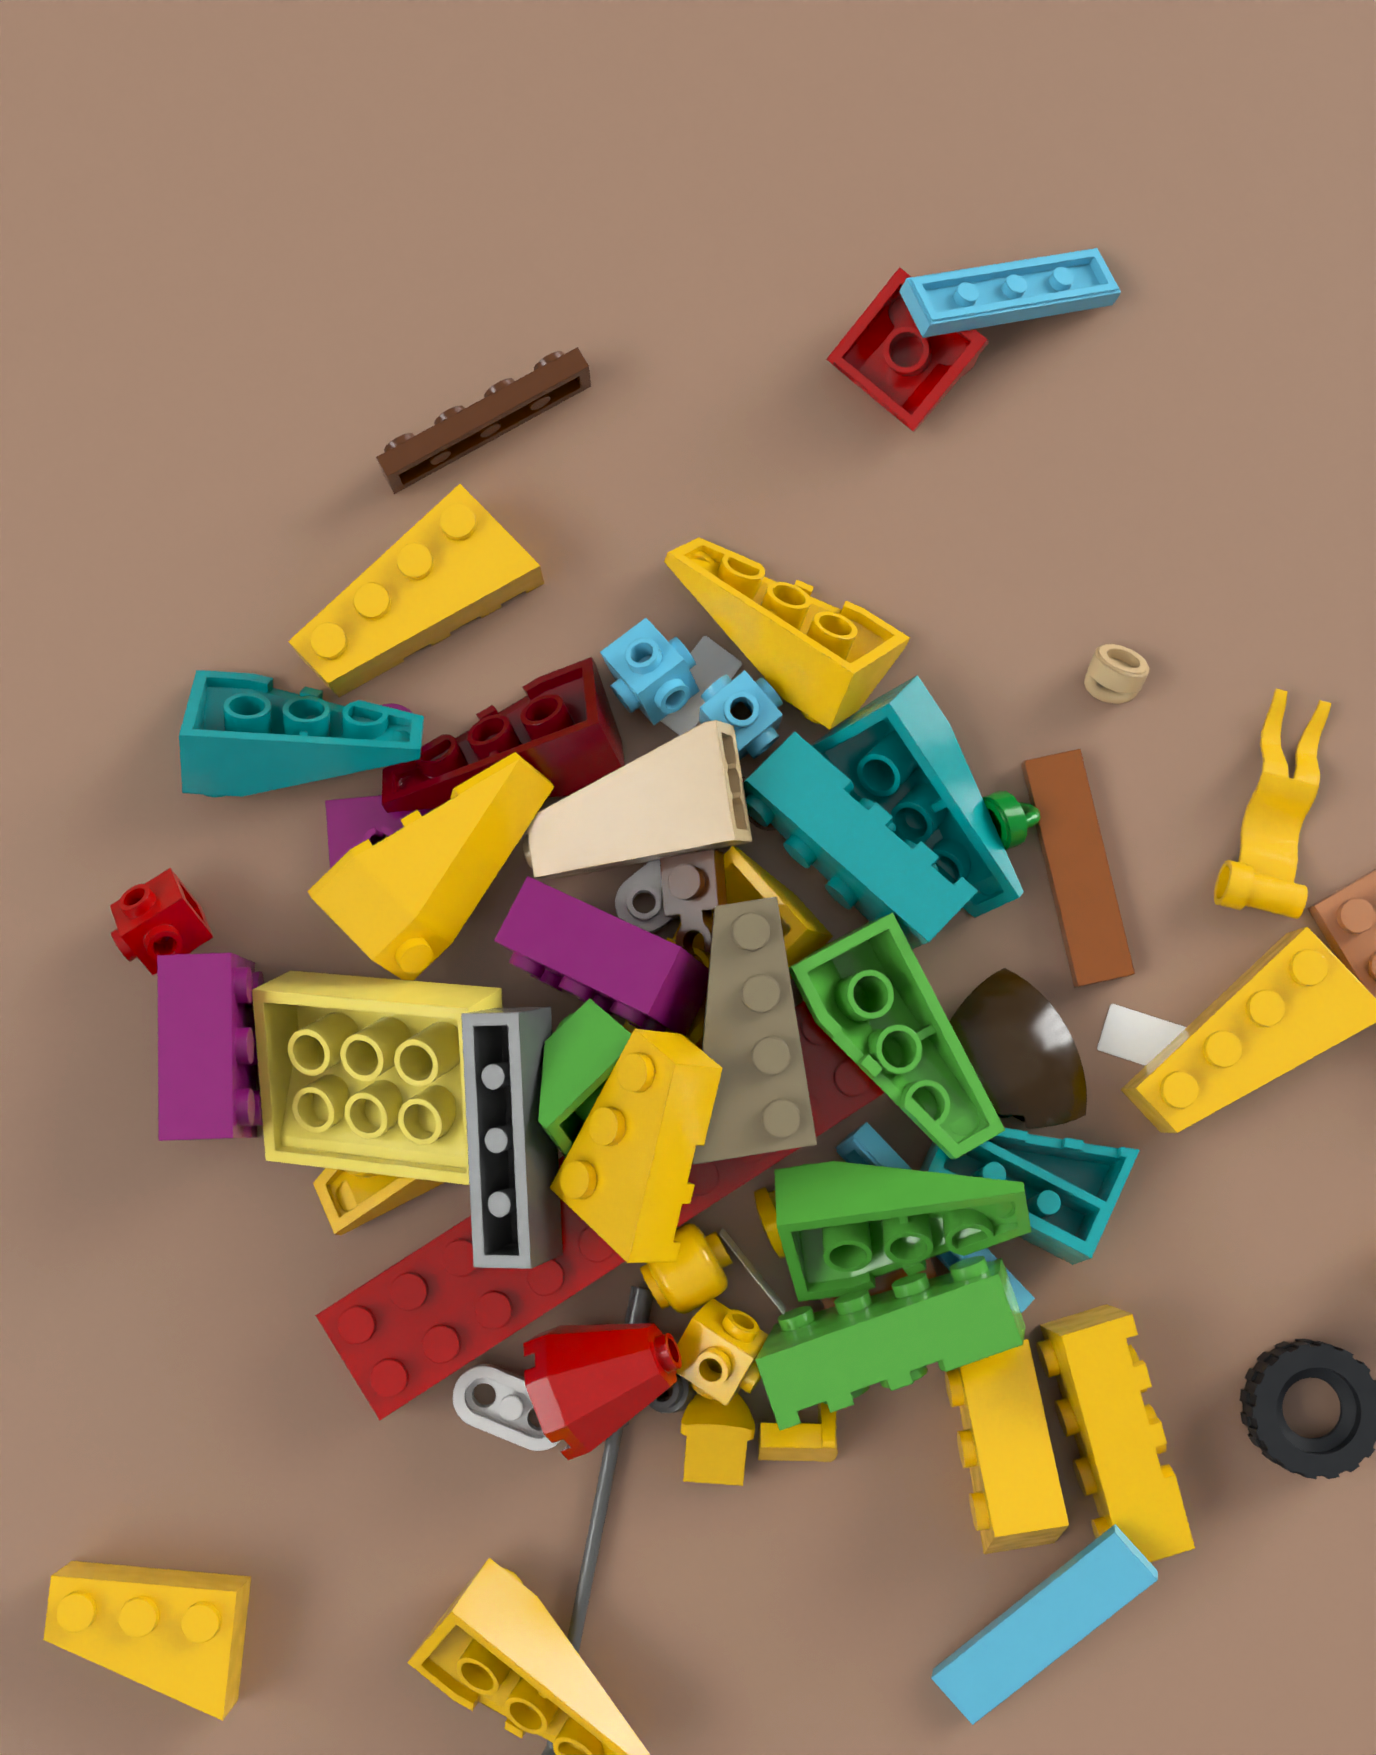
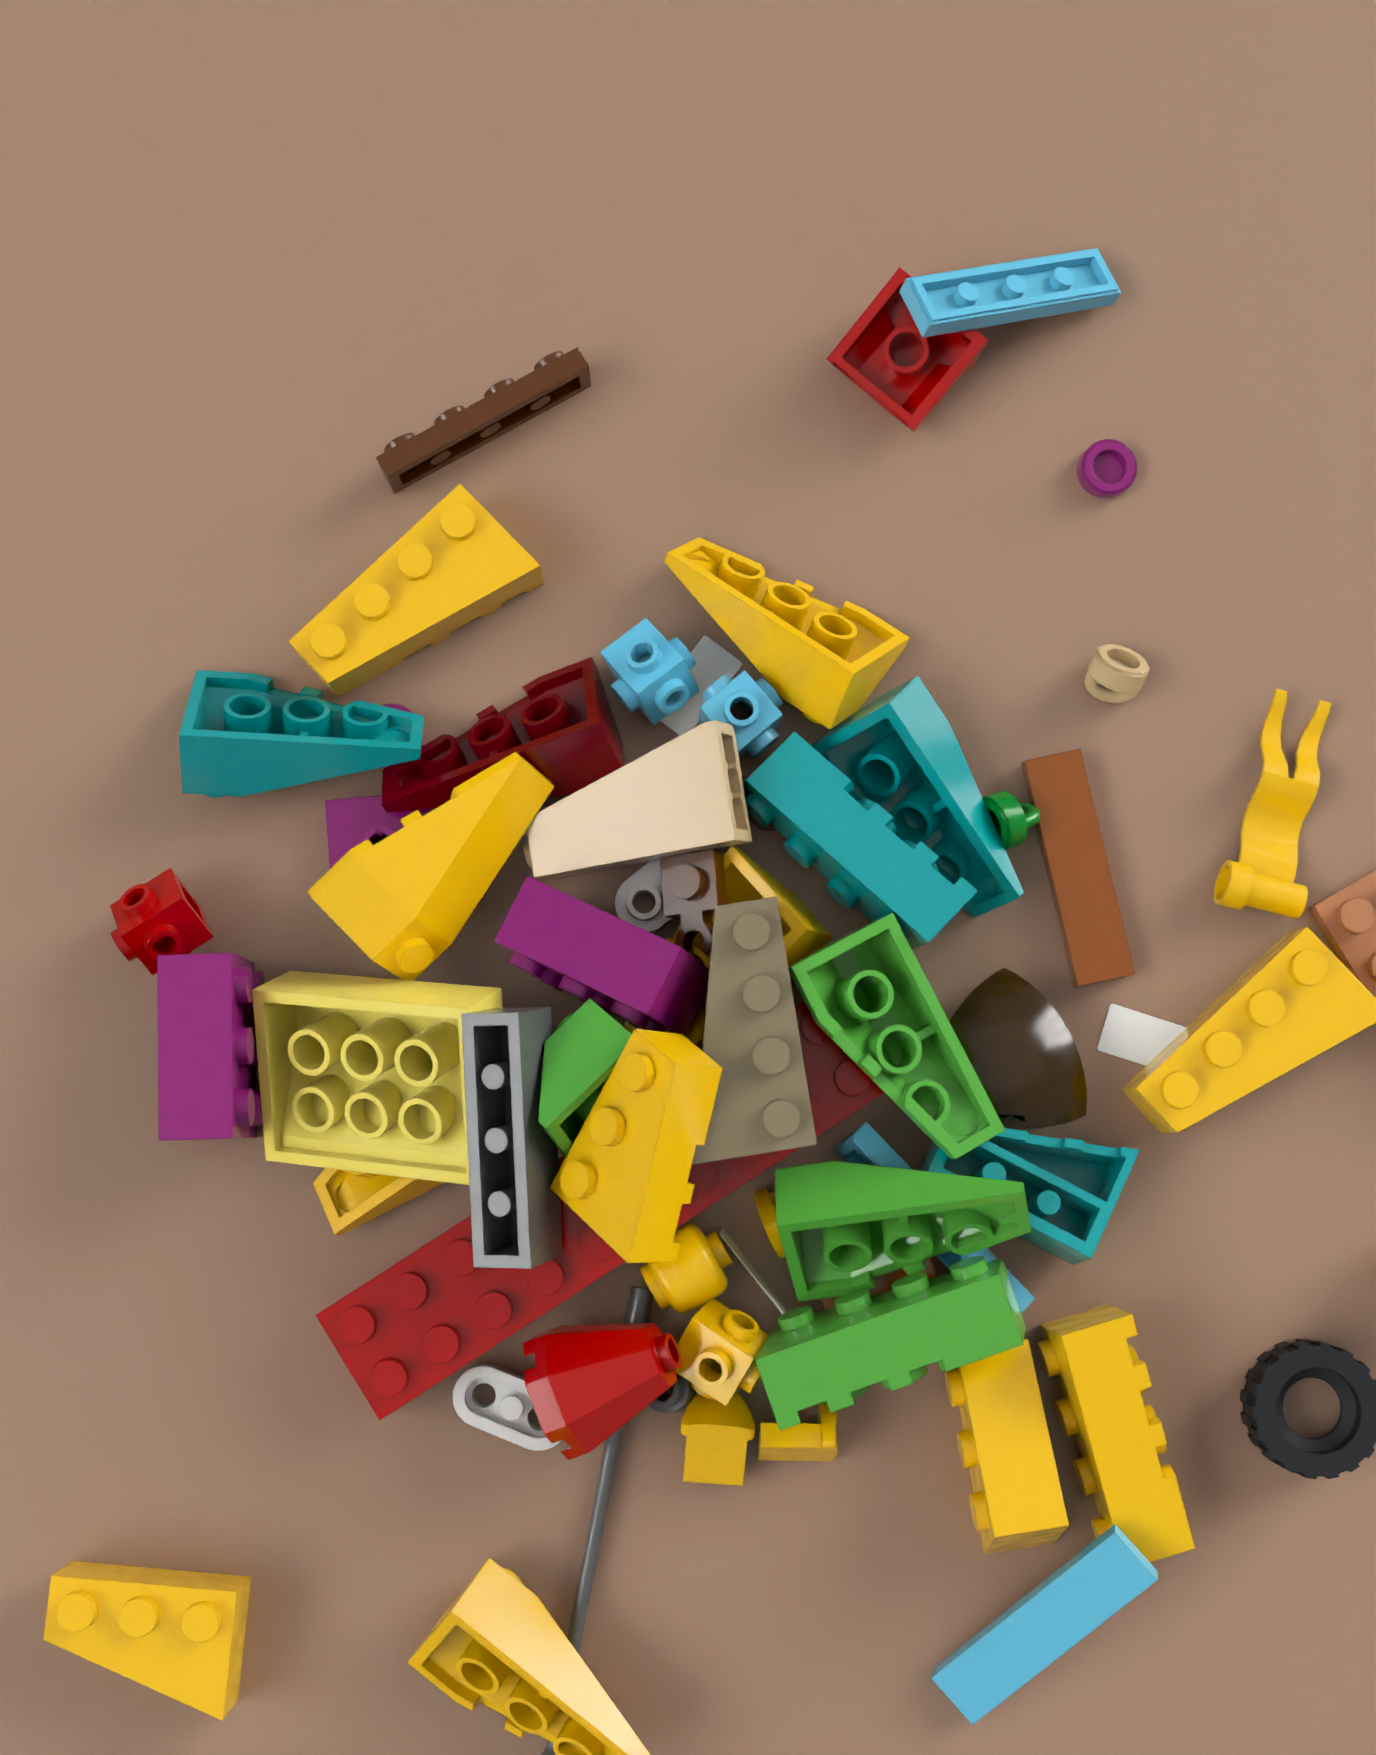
(1107, 468): none -> magenta tile

